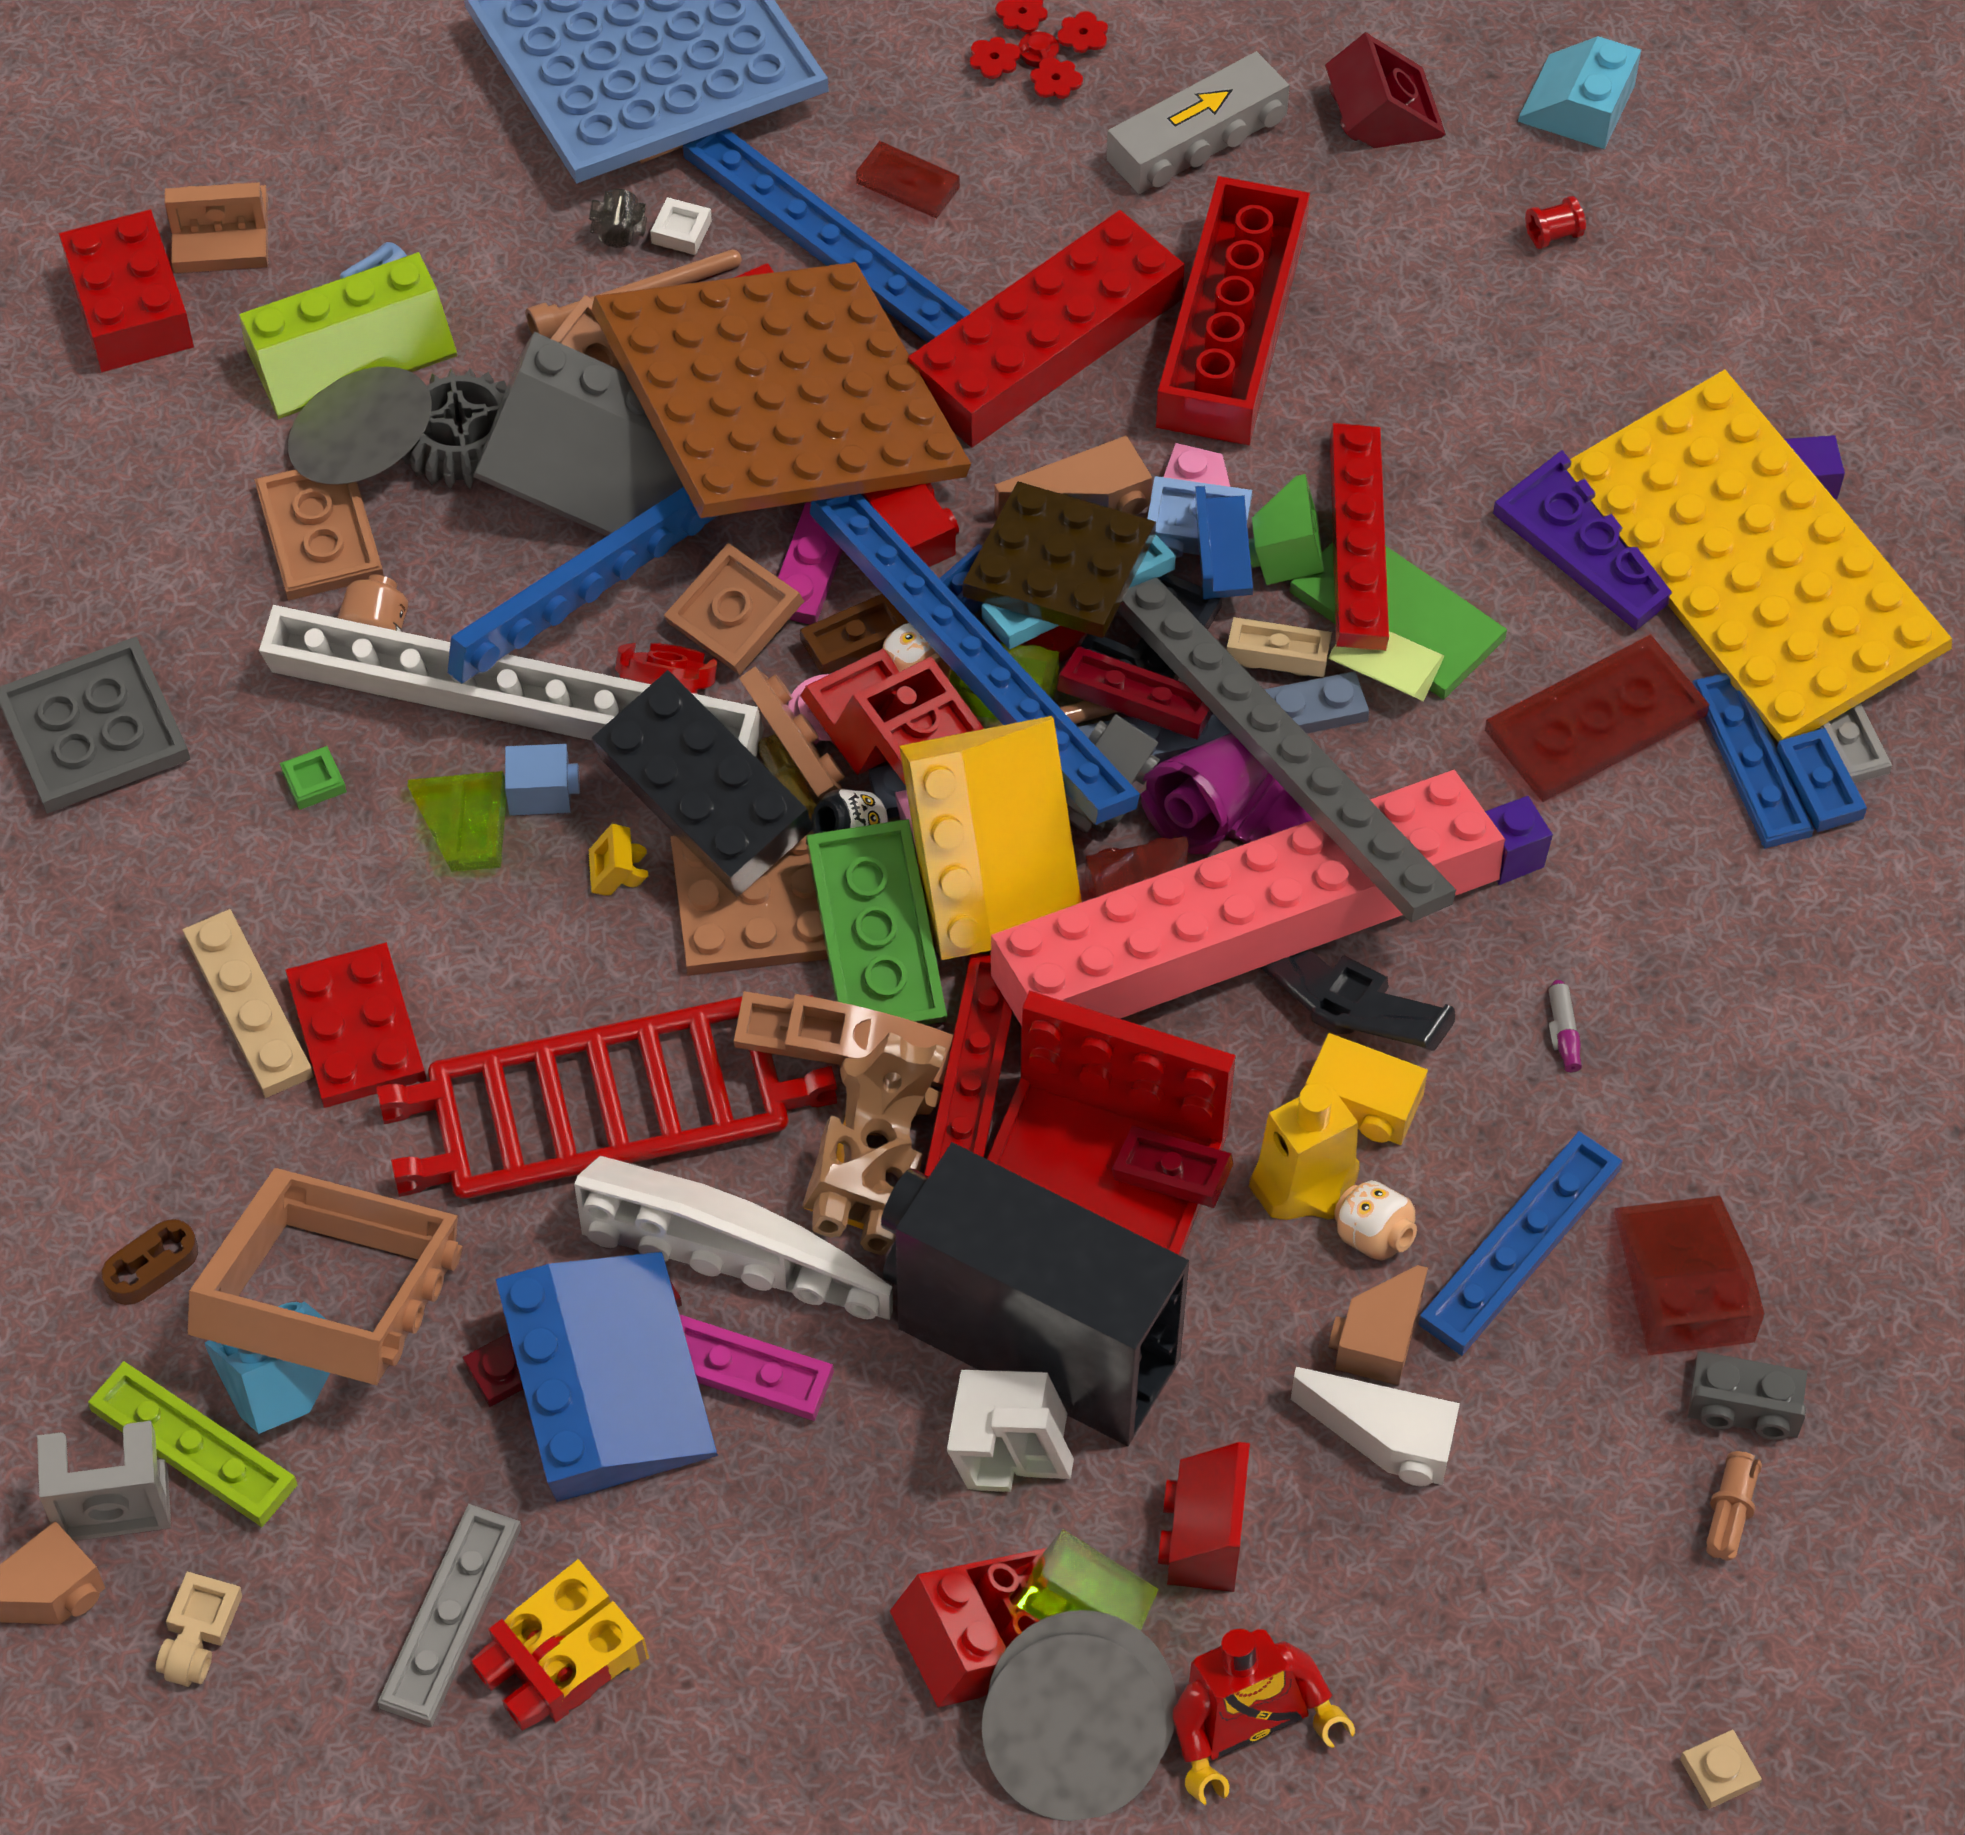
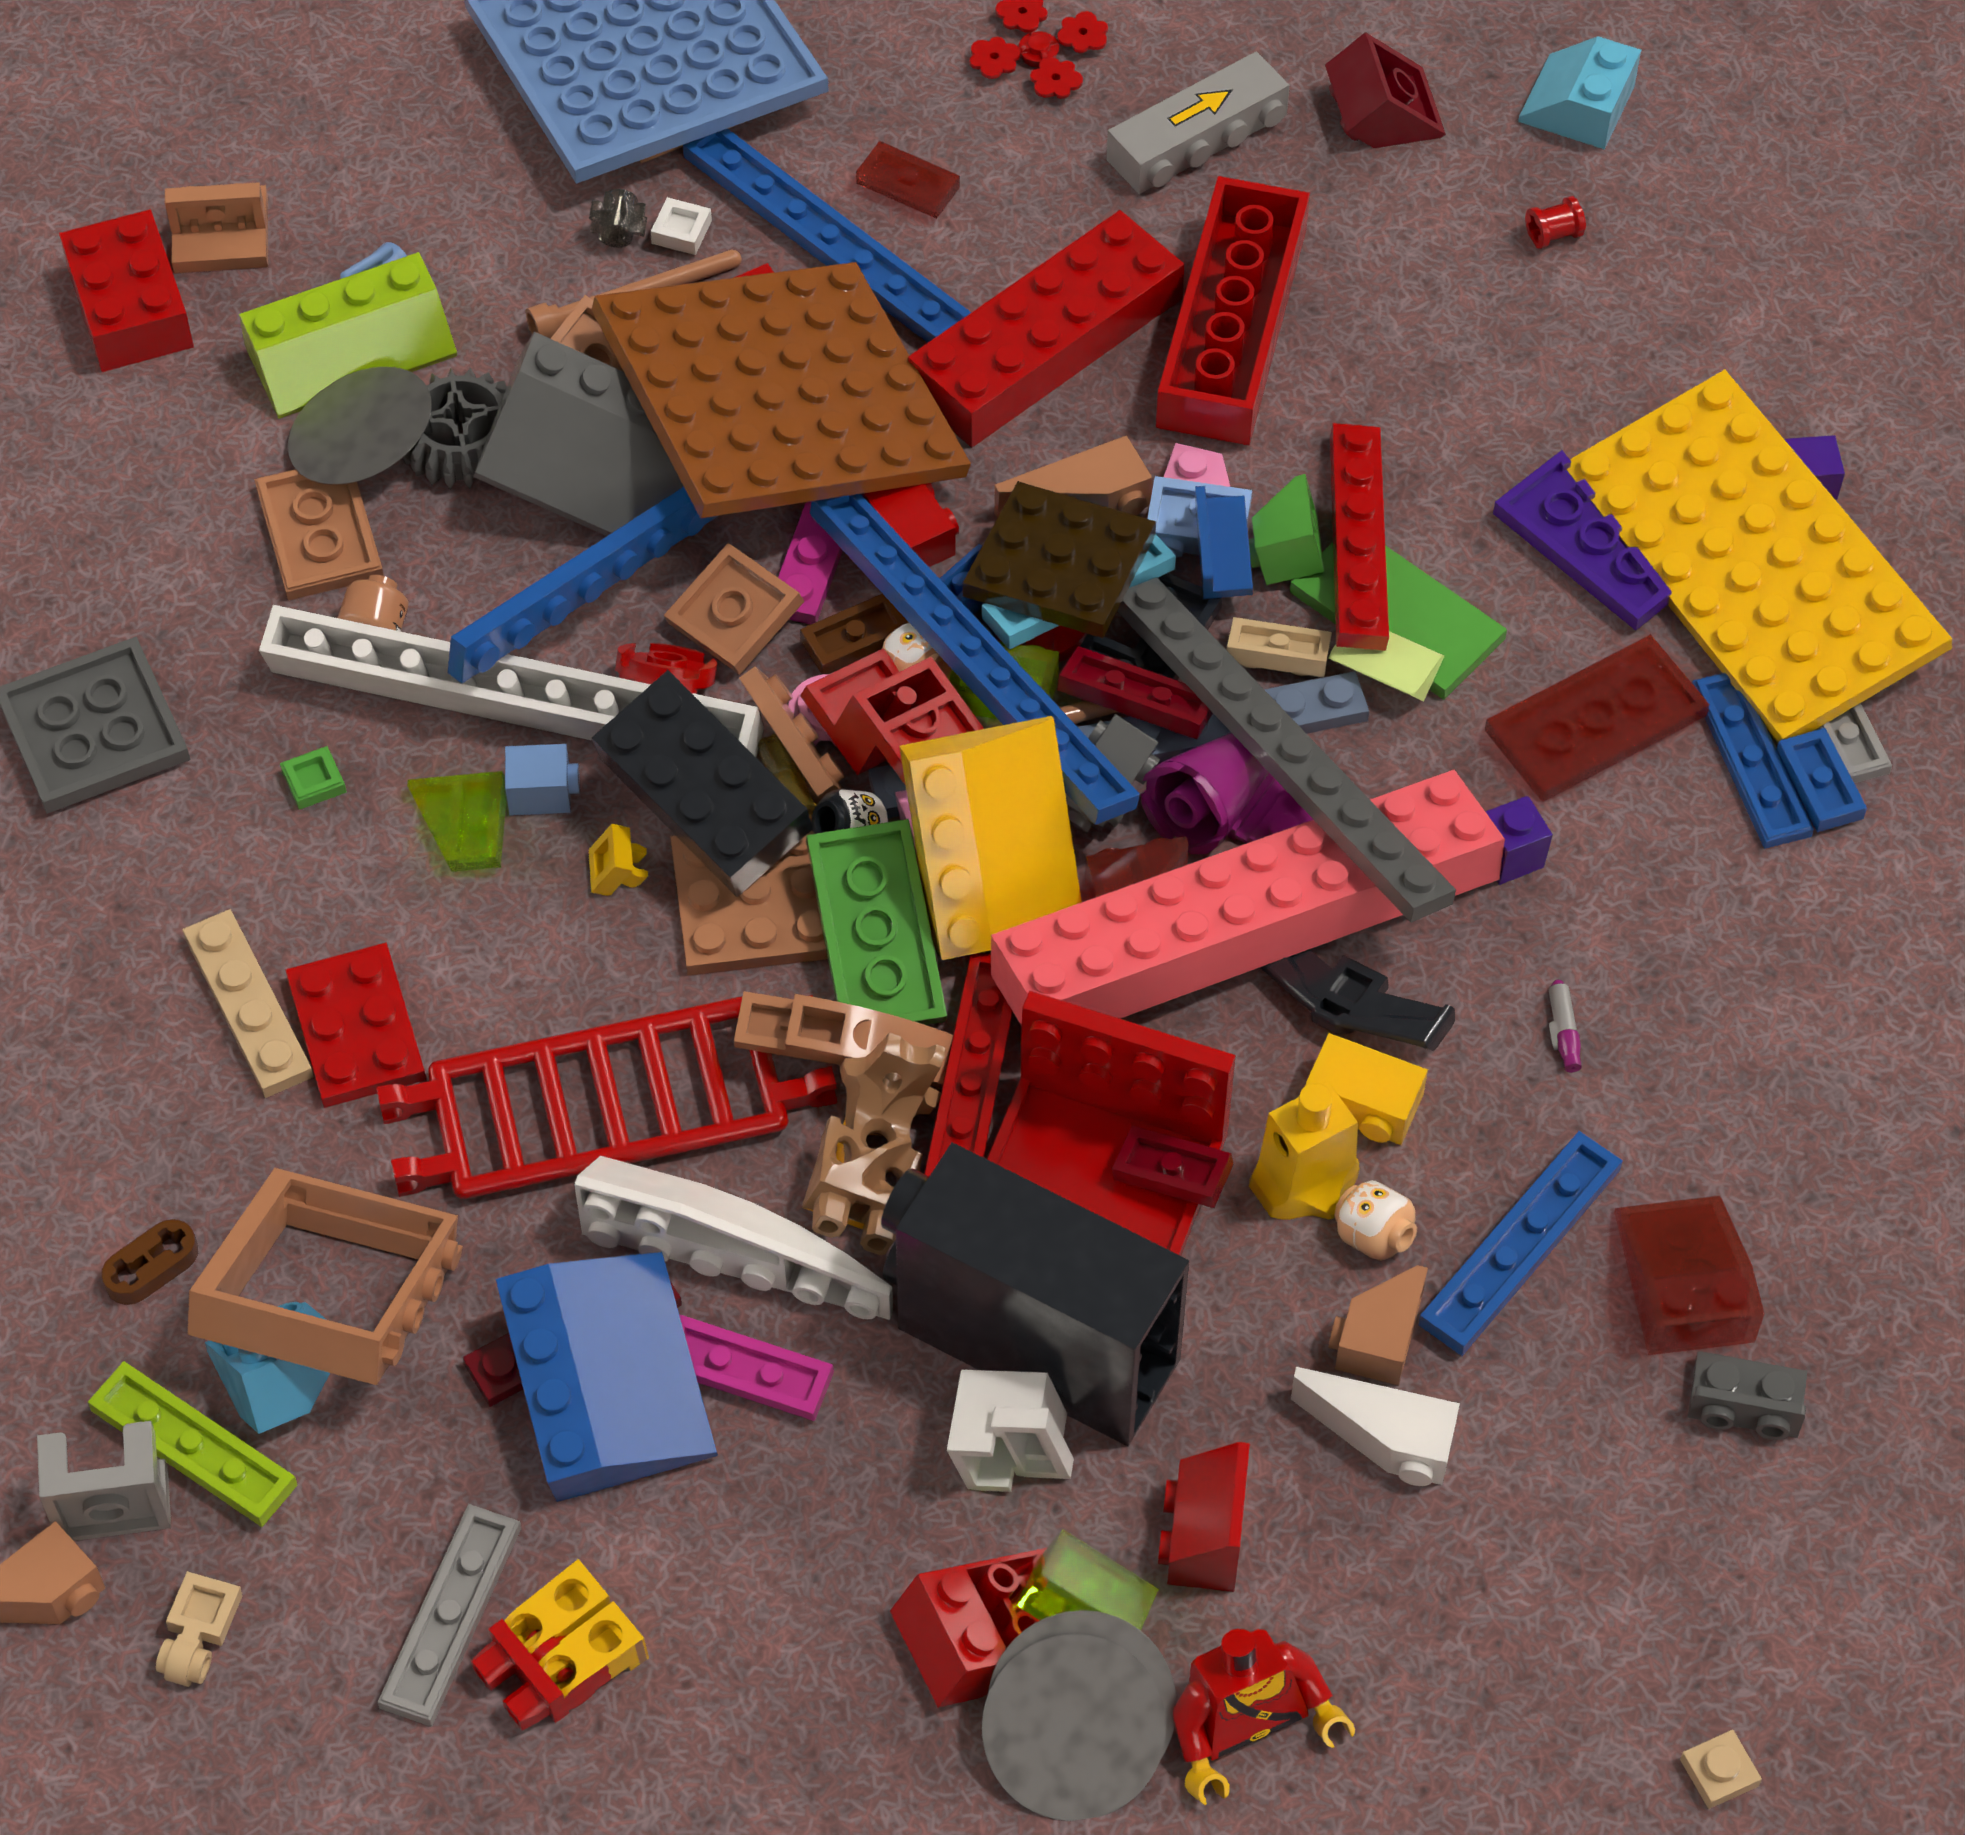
(1732, 1504): nougat axle -> none

